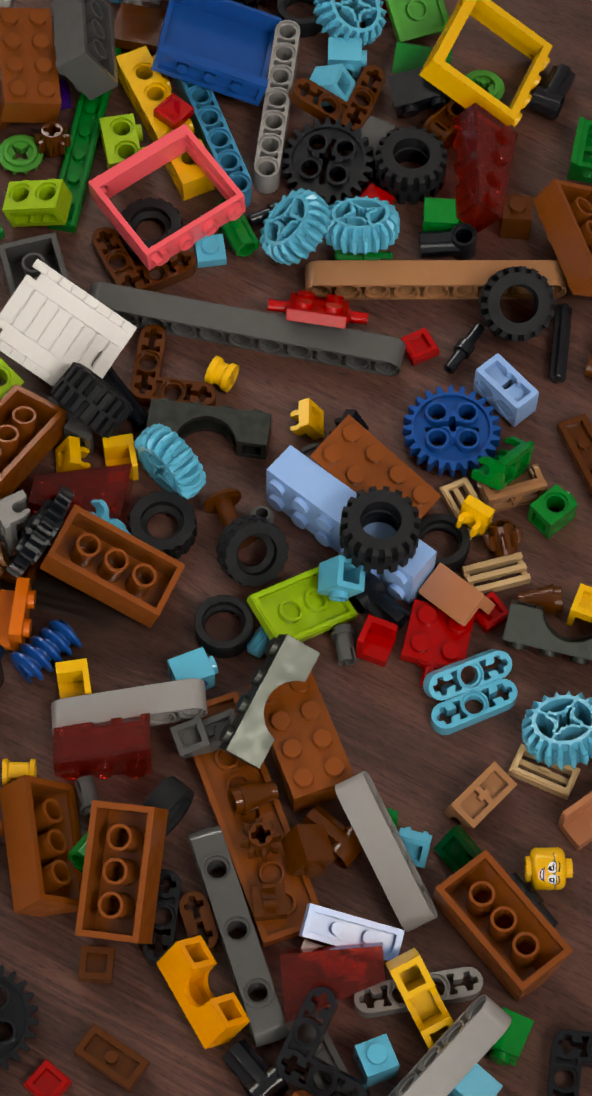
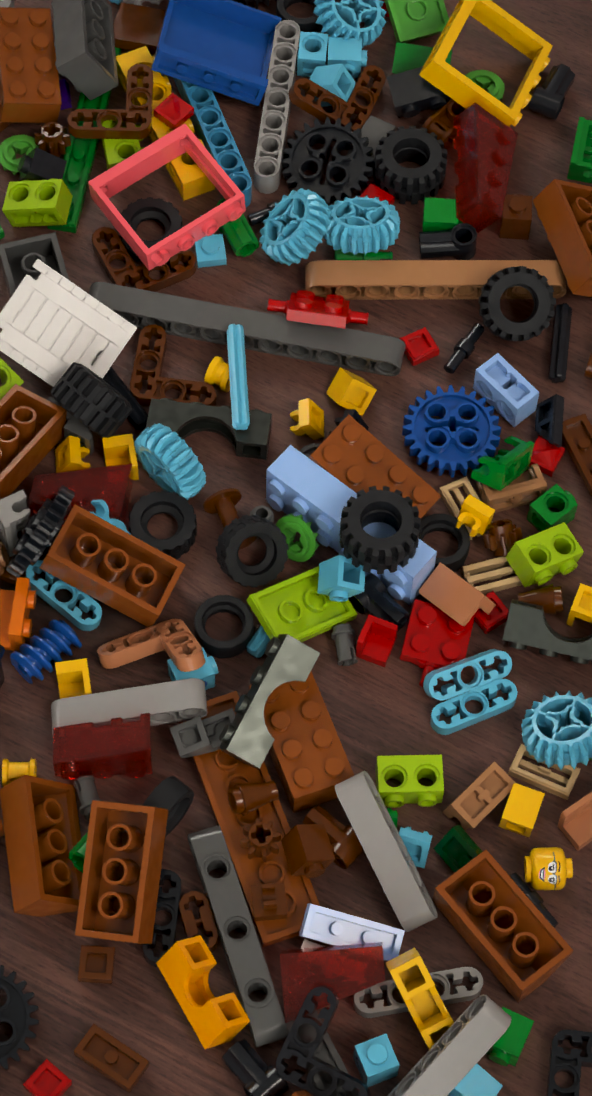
(41, 166): none -> black brick
(64, 608): none -> medium azure beam
(131, 115): none -> reddish brown beam
(168, 635): none -> nougat beam
(238, 377): none -> medium azure axle
(303, 549): none -> bright green gear
(311, 52): none -> medium azure brick
(351, 391): none -> yellow panel
(408, 771): none -> lime brick
(521, 810): none -> yellow panel
(545, 555): none -> lime brick
(546, 456): none -> red tile
(550, 419): none -> black tile

